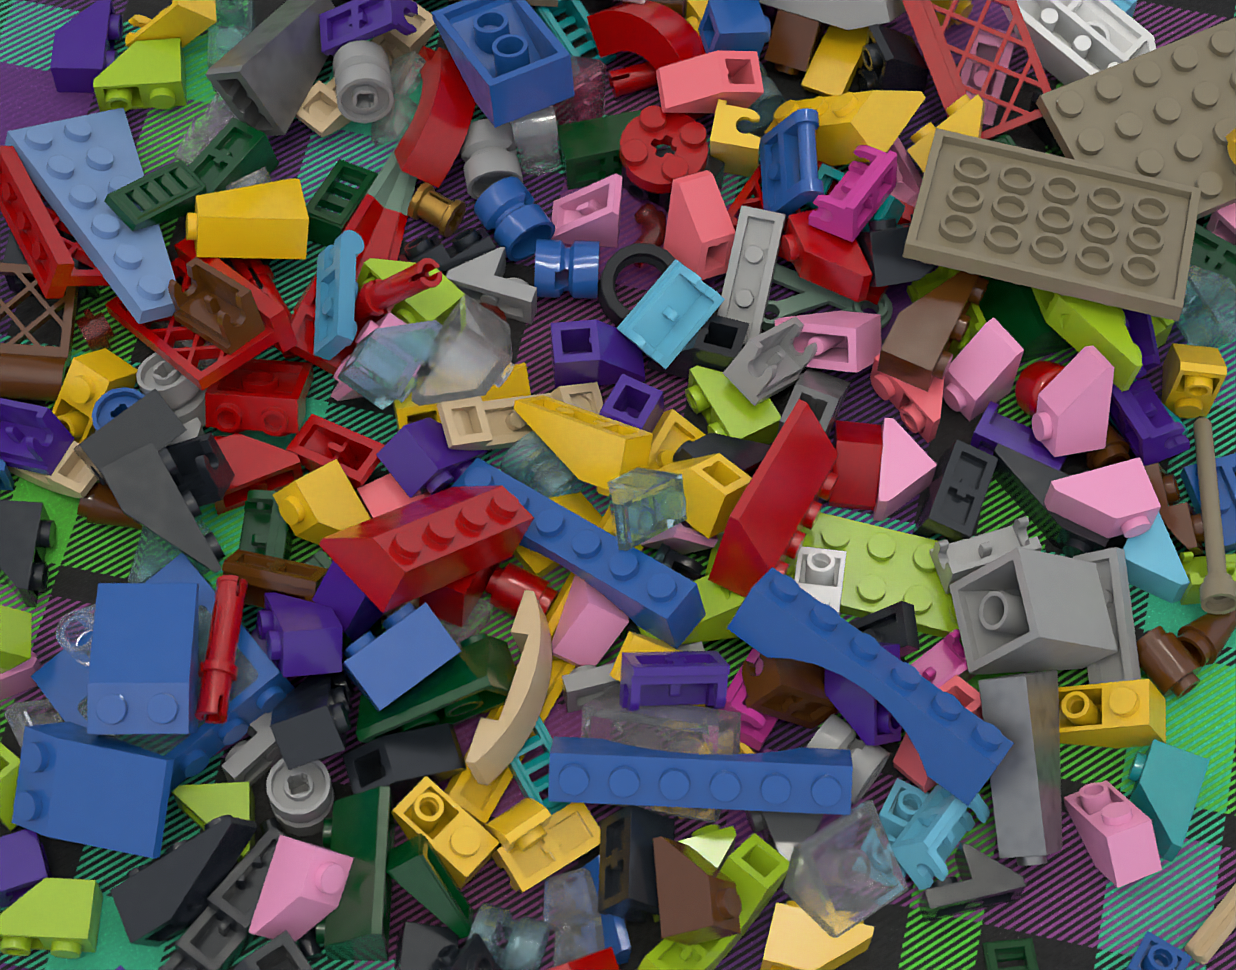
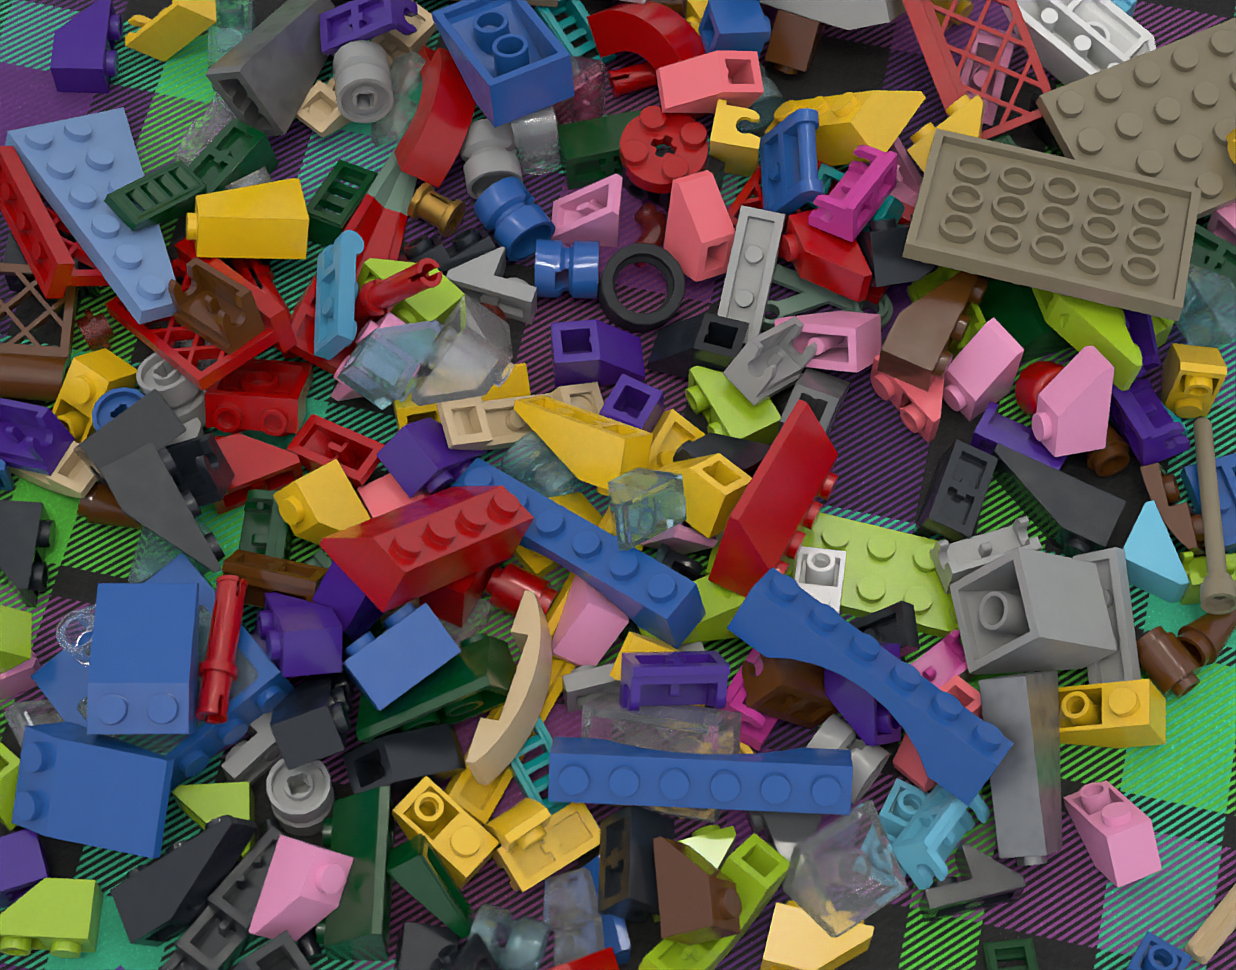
(144, 77): lime slope -> none
(670, 313): medium azure hinge -> none
(835, 61): yellow slope -> none
(857, 464): red slope -> none
(891, 62): black slope -> none
(903, 470): bright pink slope -> none
(1107, 499): bright pink slope -> none
(1167, 792): teal slope -> none

